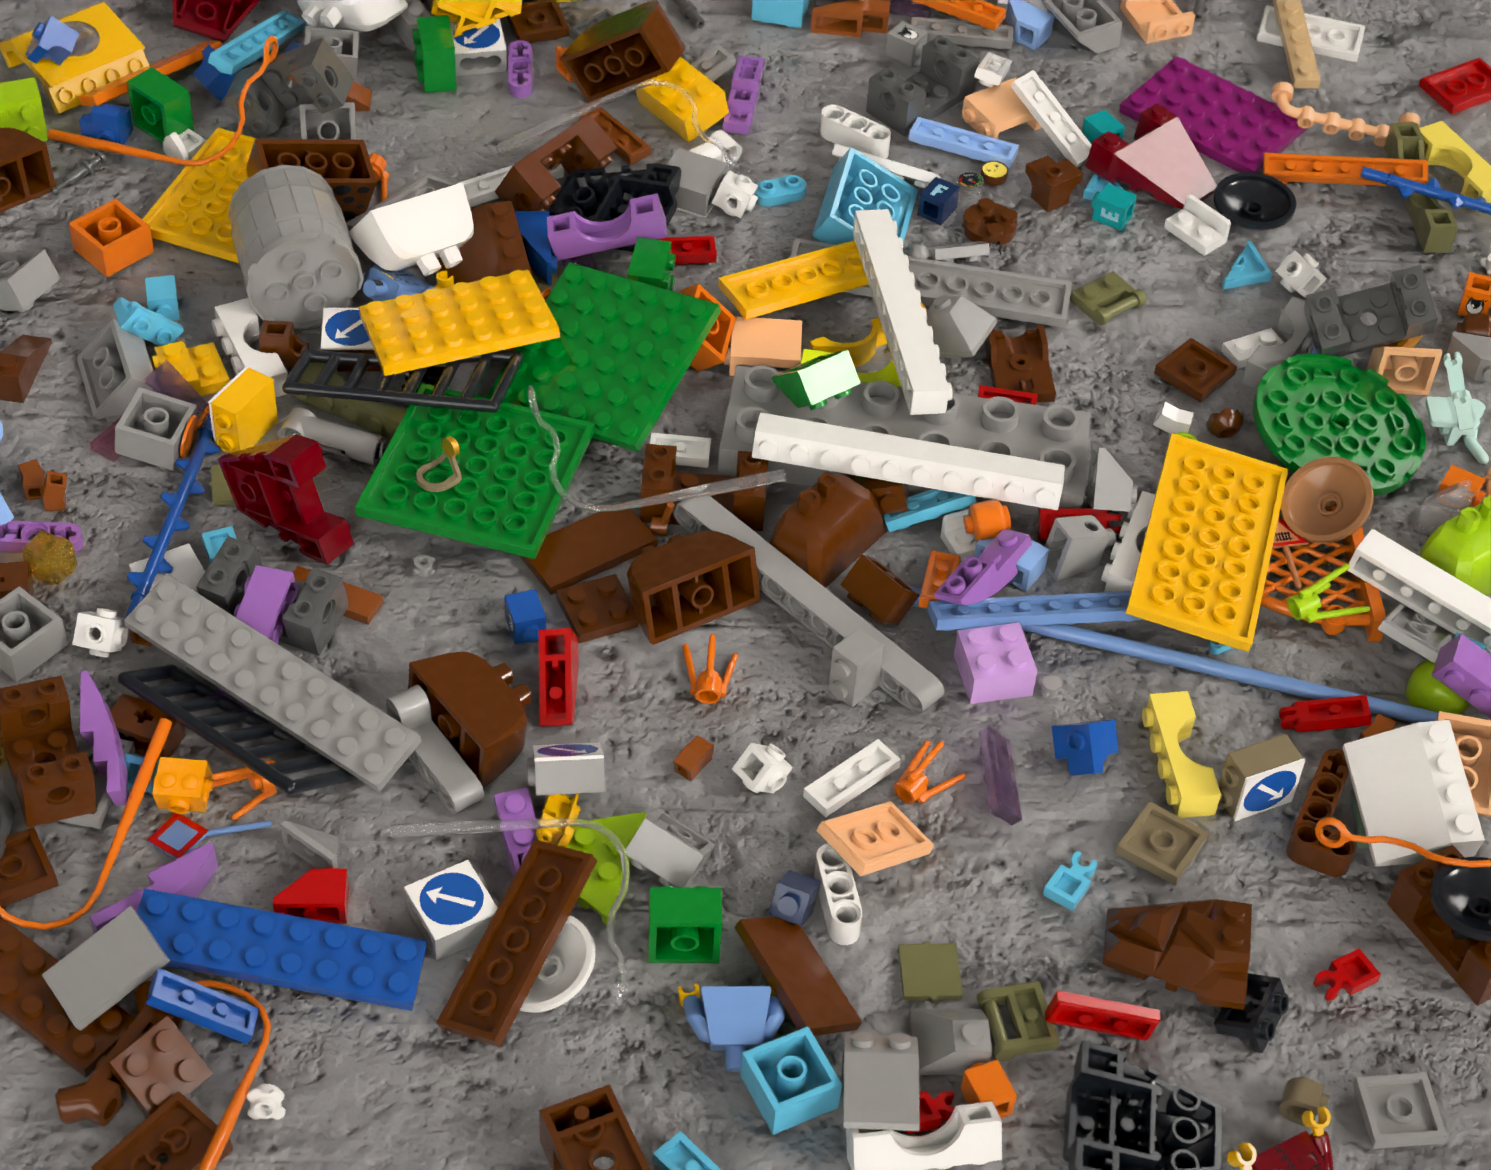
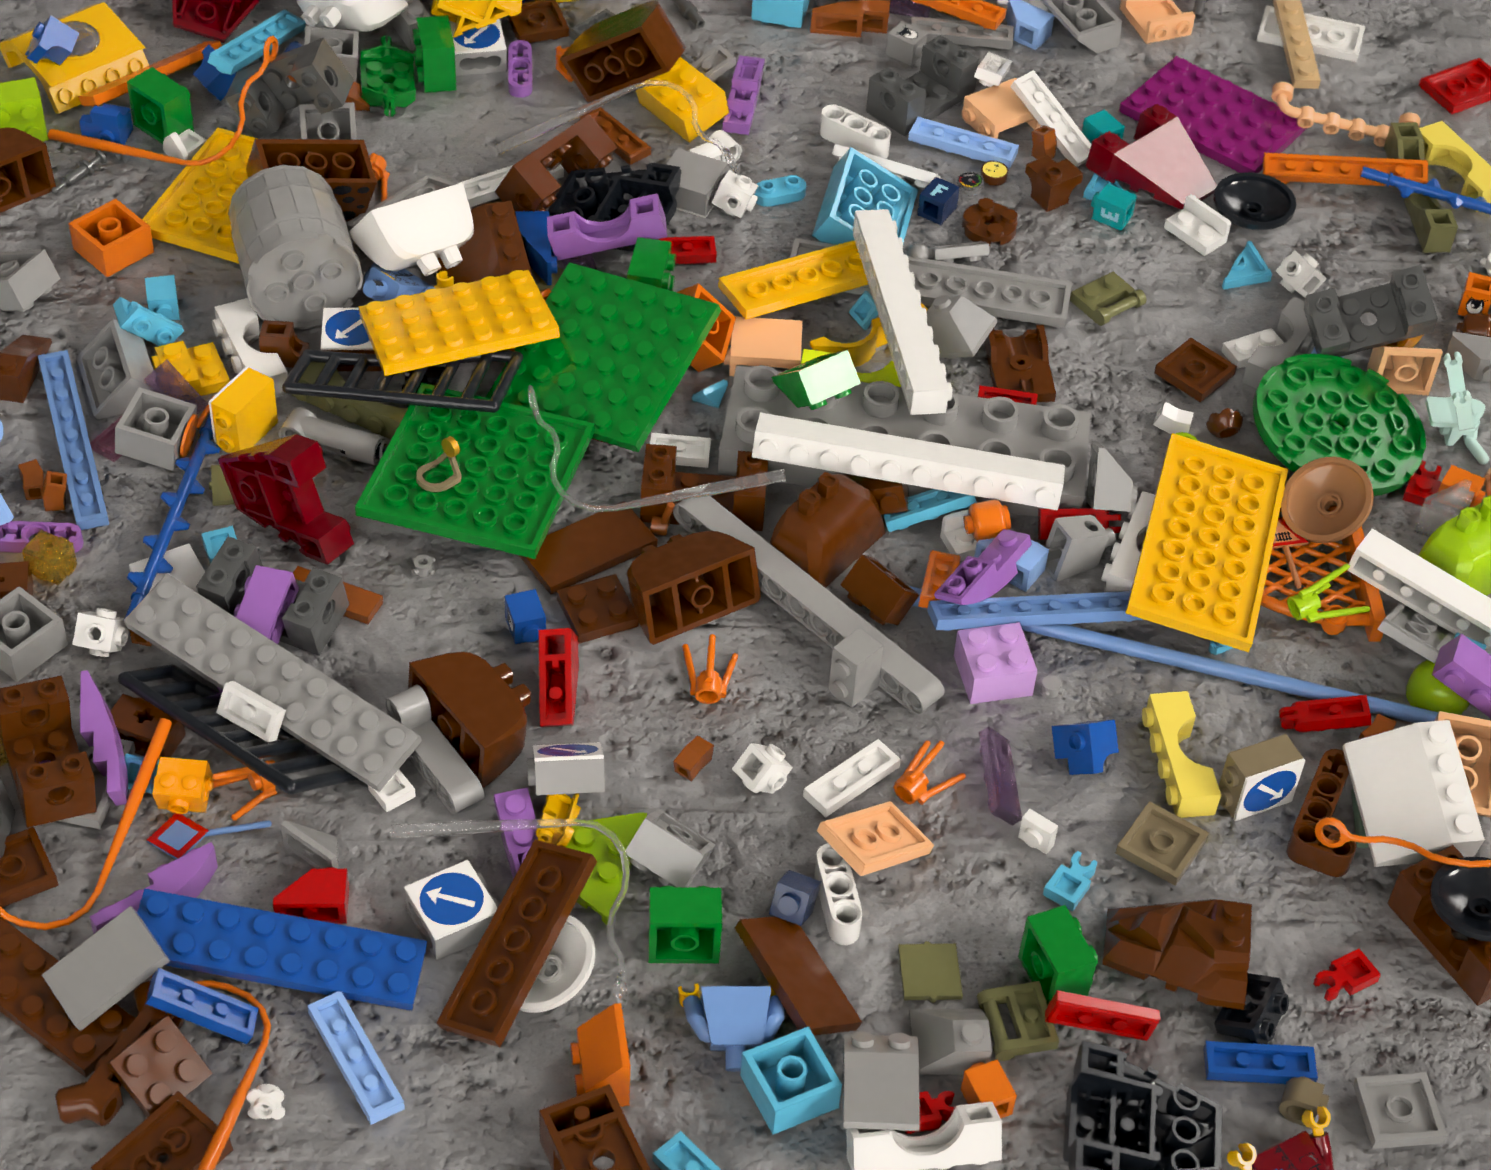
(73, 440): none -> medium blue plate
(250, 711): none -> white plate
(356, 1057): none -> light blue plate
(383, 66): none -> green plate
(395, 792): none -> white plate
(603, 1054): none -> orange slope
(712, 394): none -> medium azure slope
(864, 310): none -> medium azure slope
(1038, 831): none -> white plate
(1044, 142): none -> dark orange piece
(1057, 953): none -> green brick
(1258, 1062): none -> blue plate
(1422, 485): none -> red plate

